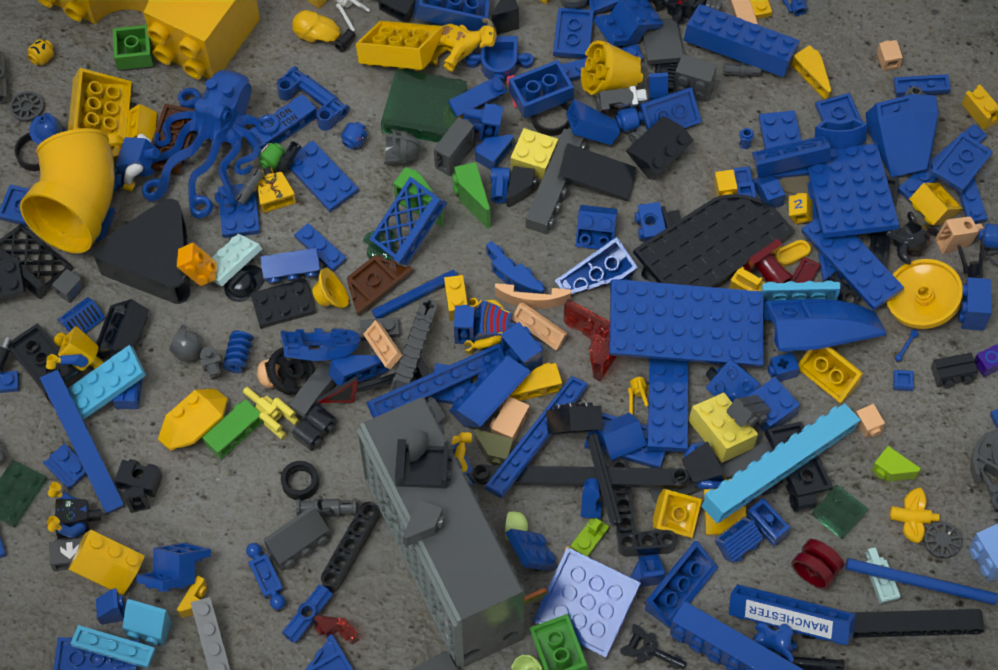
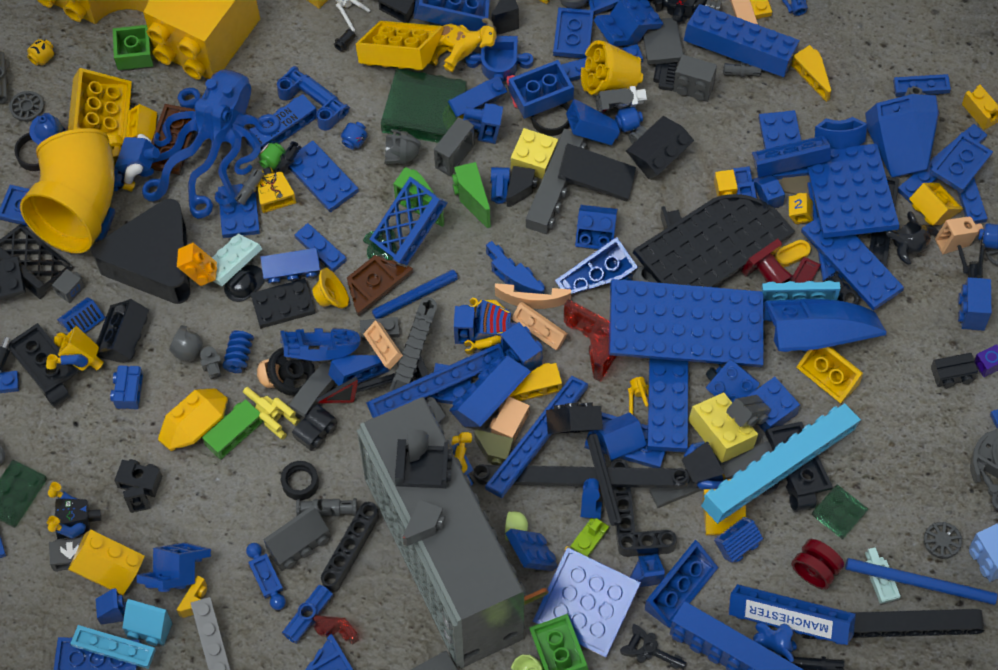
(65, 466): blue plate -> none
(82, 442): blue tile -> none
(106, 382): medium azure plate -> none
(313, 27): yellow hair -> none
(454, 293): yellow brick -> none
(493, 150): blue slope -> none
(649, 214): blue brick -> none
(657, 85): blue slope -> none
(676, 512): yellow slope -> none
(677, 106): blue plate -> none
(745, 281): yellow piece -> none
(746, 136): blue pin -> none
(768, 522): blue brick -> none
(783, 367): blue brick -> none
(837, 108): blue tile -> none
(871, 421): light nougat brick -> none
(889, 55): light nougat brick -> none
(894, 466): lime slope -> none
(903, 380): blue tile -> none
(913, 334): blue hinge -> none
(914, 515): yellow plant -> none
(929, 294): yellow dish -> none

